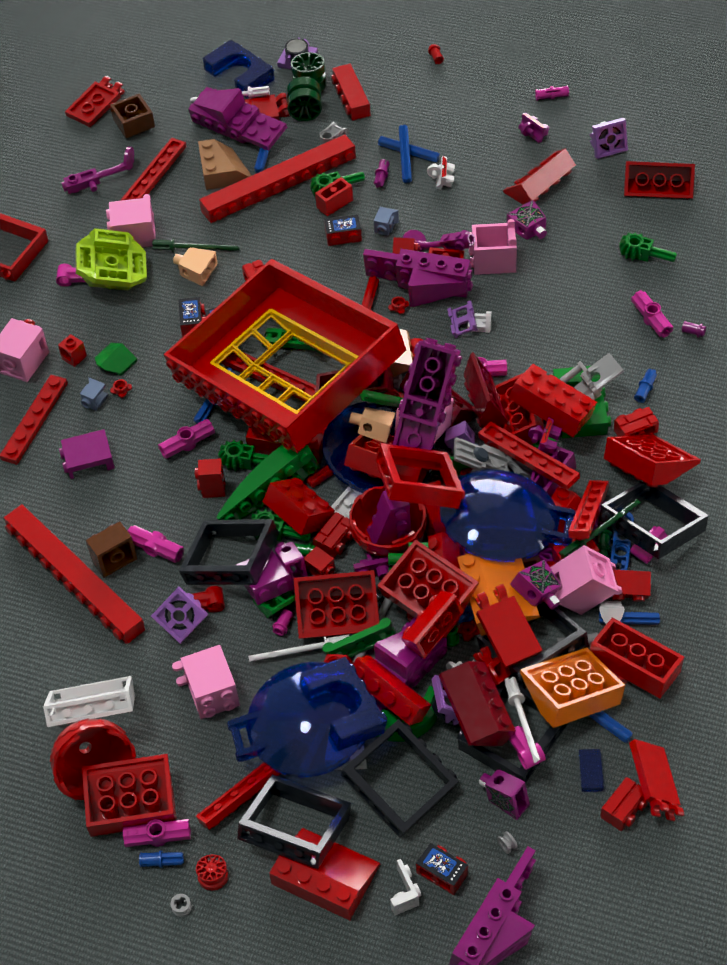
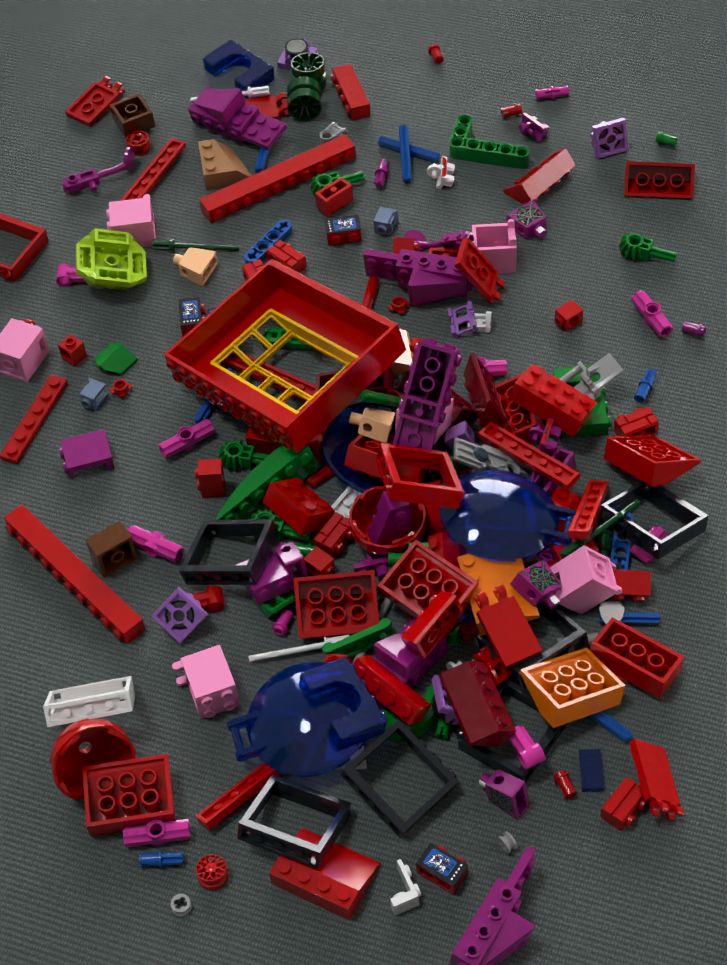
(139, 141): none -> red wheel
(265, 241): none -> blue beam
(287, 256): none -> red brick
(442, 726): none -> green pin
(479, 271): none -> red tile
(483, 151): none -> green beam
(513, 110): none -> red pin
(516, 698): white piece -> none
(565, 784): none -> red pin
(568, 315): none -> red brick
(666, 139): none -> green pin

